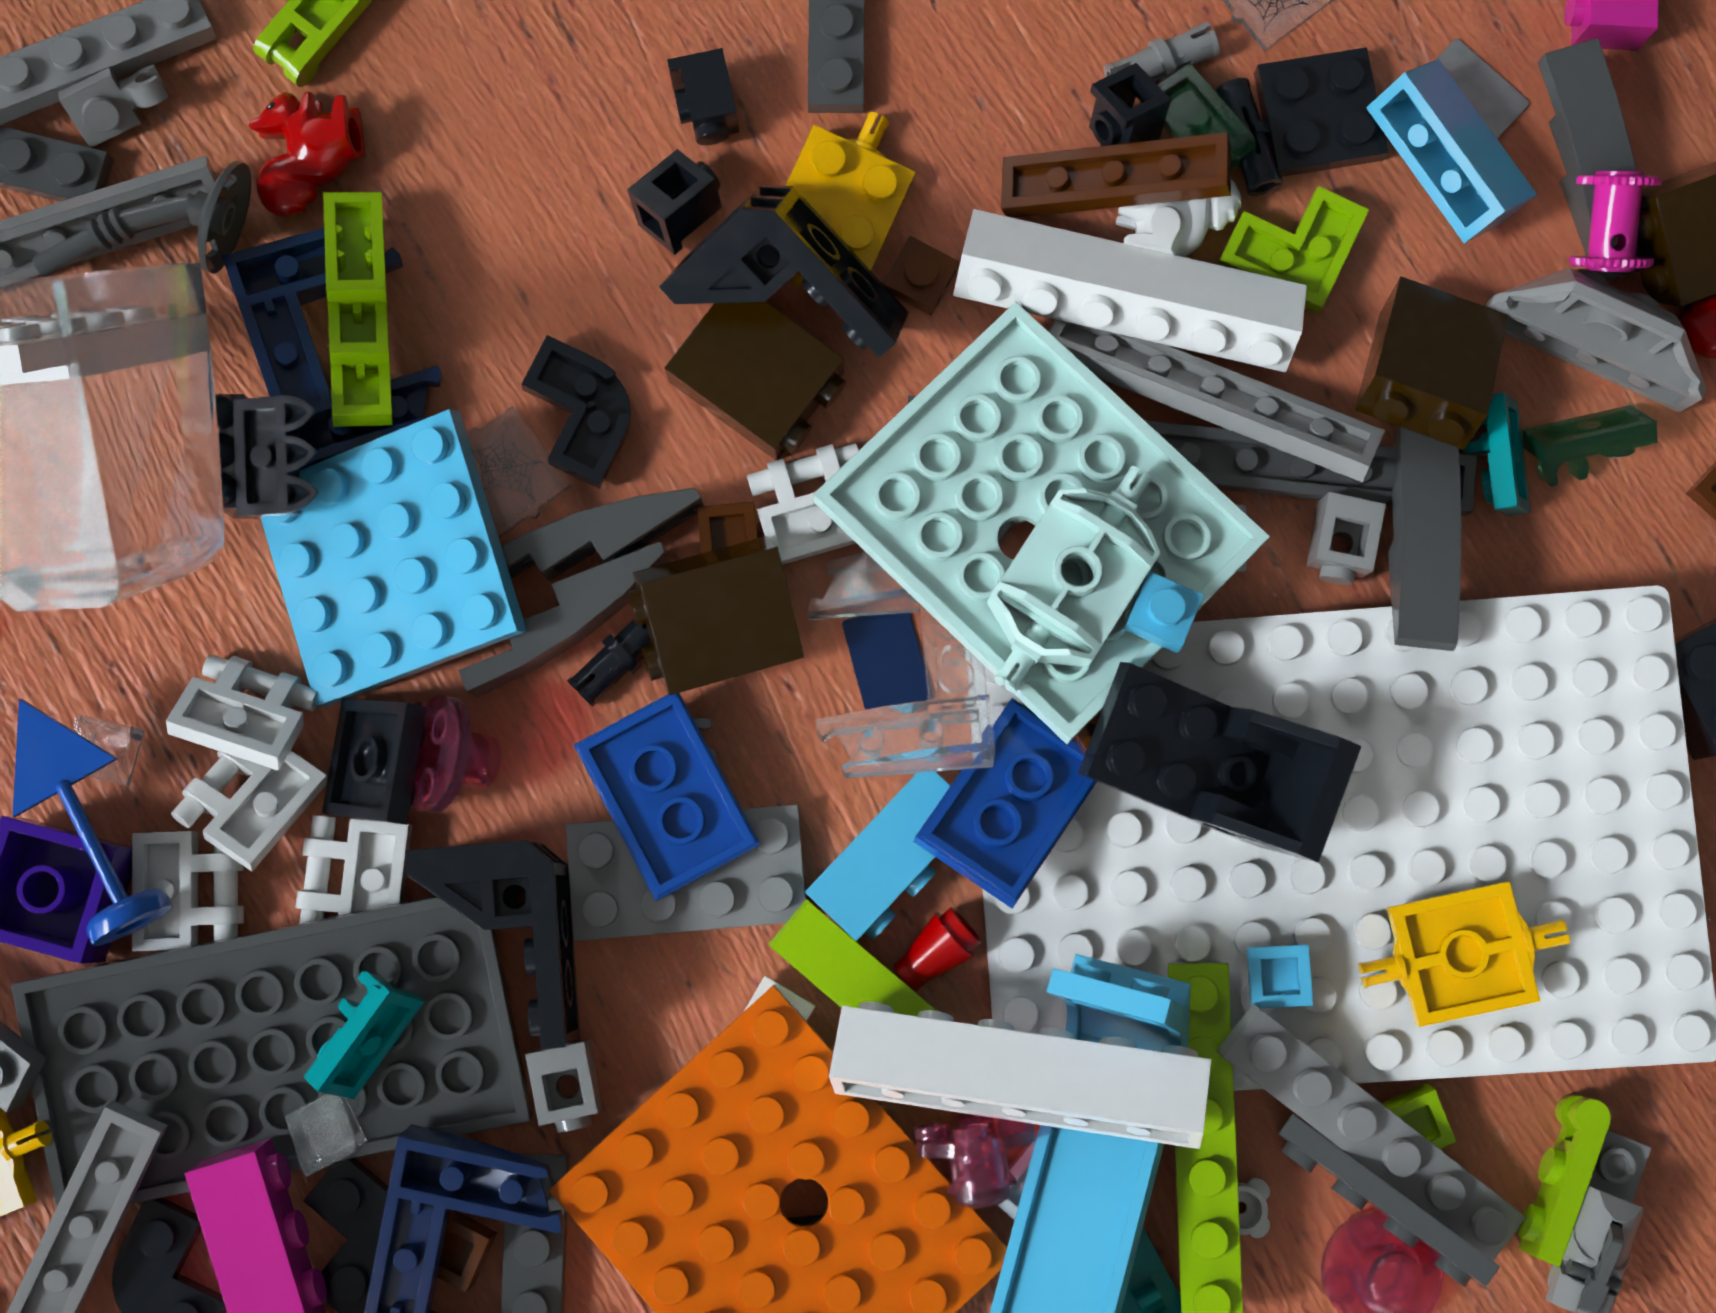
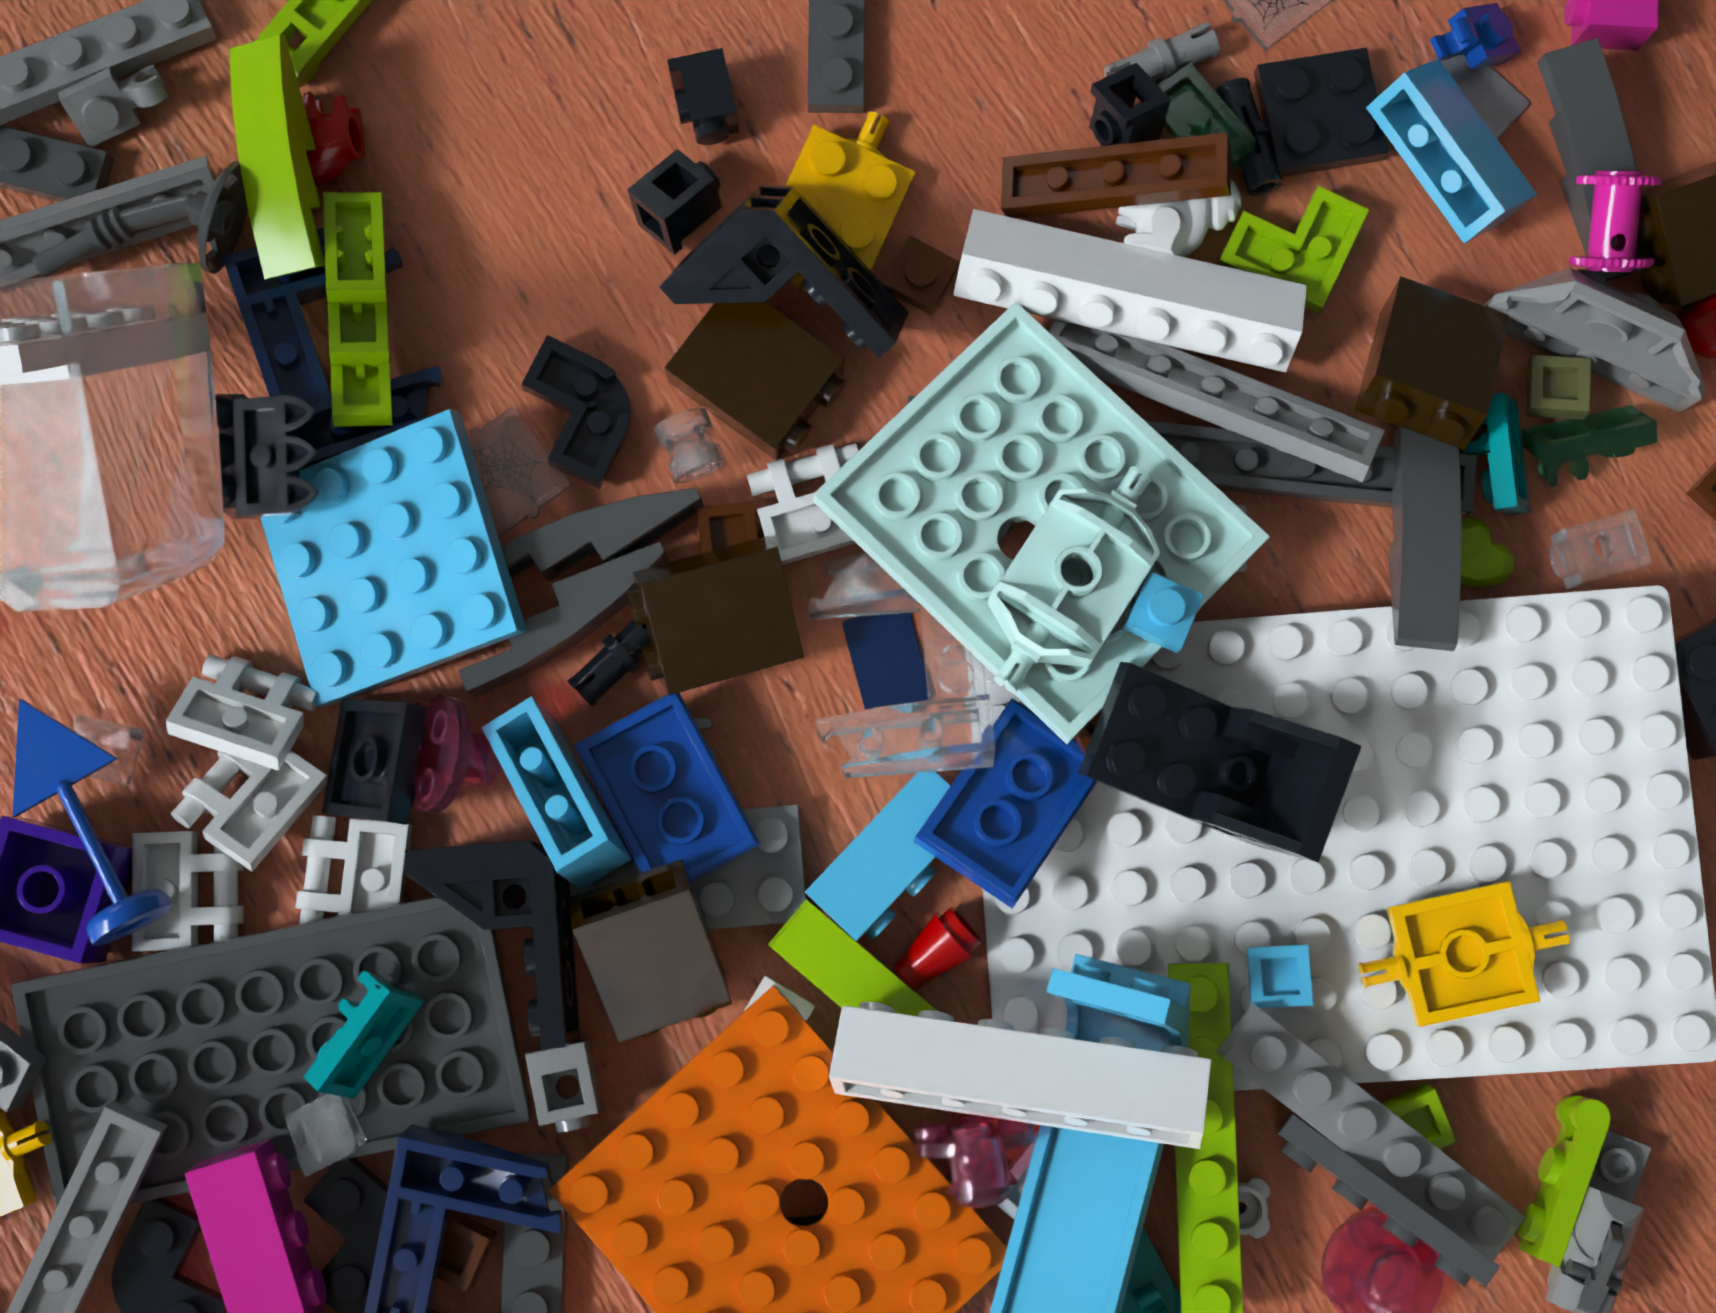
(273, 157): none -> lime slope
(556, 794): none -> medium azure brick
(649, 951): none -> dark brown brick
(690, 445): none -> clear wheel
(1359, 524): light grey brick -> none
(1480, 35): none -> blue plate
(1482, 560): none -> lime rock
(1558, 387): none -> olive plate
(1620, 543): none -> clear brick

